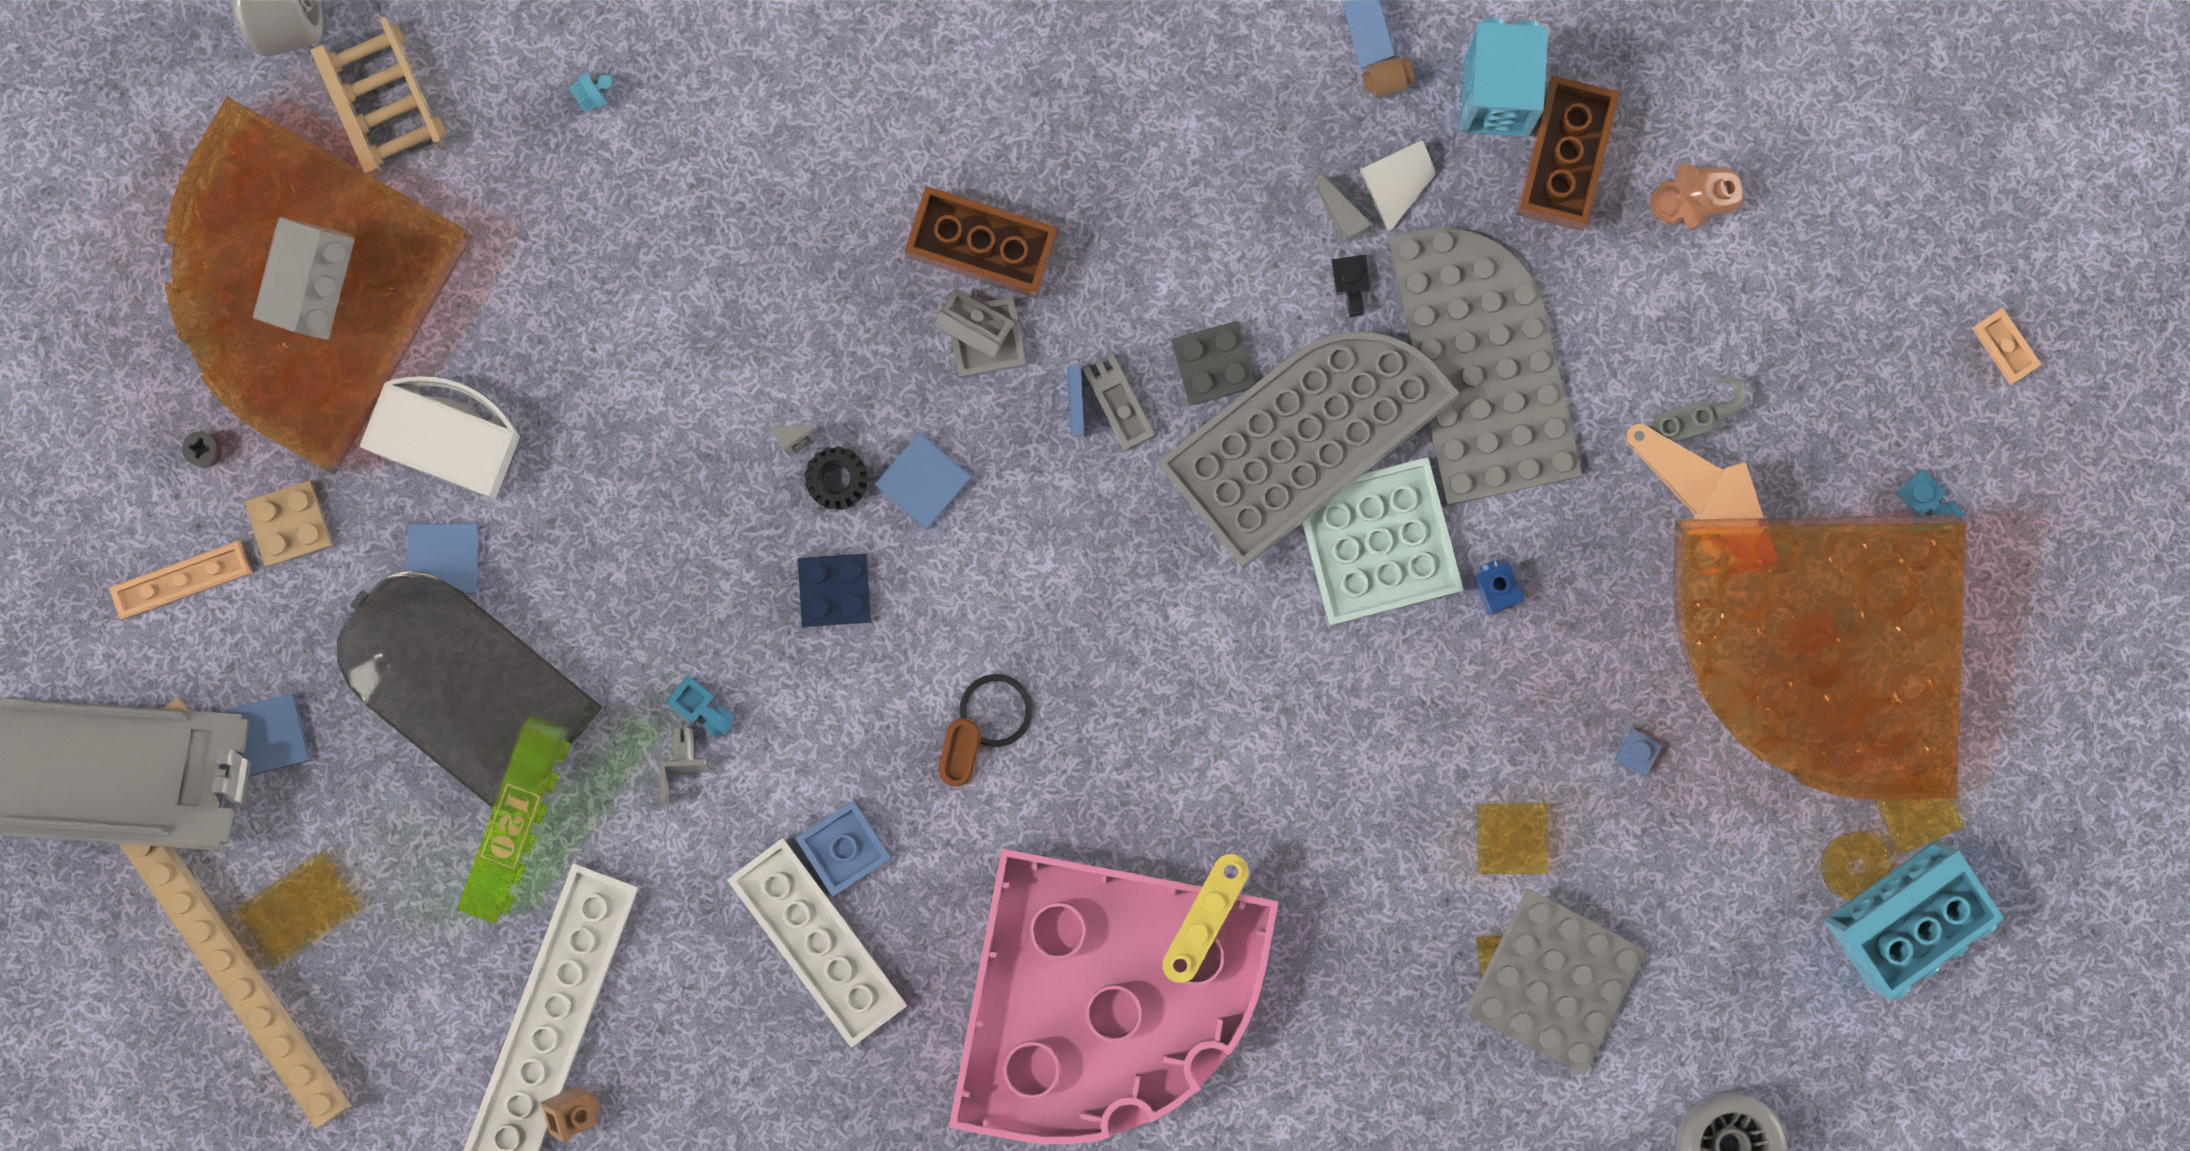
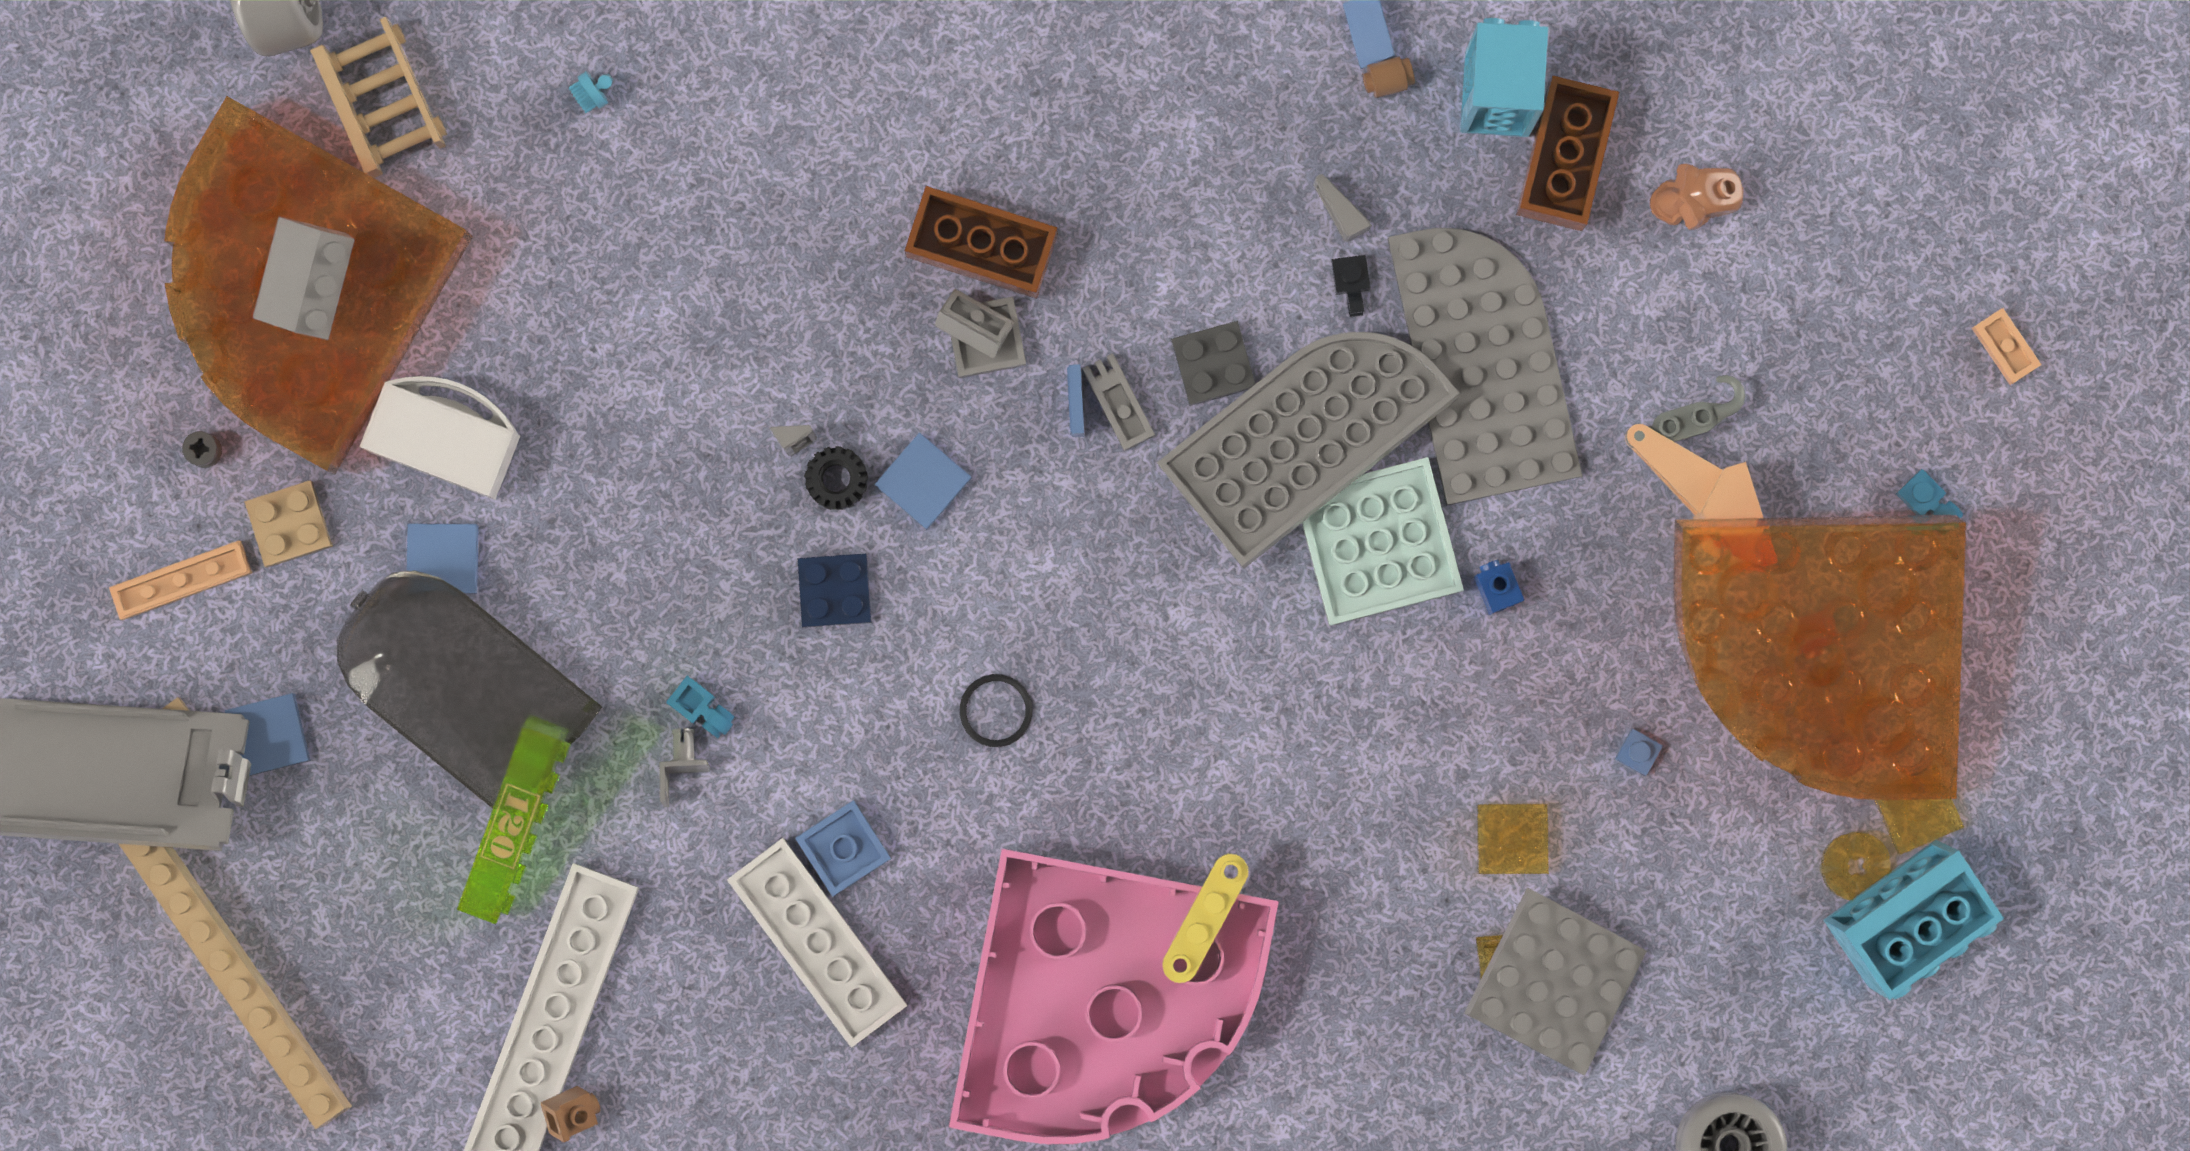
(298, 909): clear yellow plate -> none
(960, 752): dark orange tile -> none
(1398, 181): white slope -> none

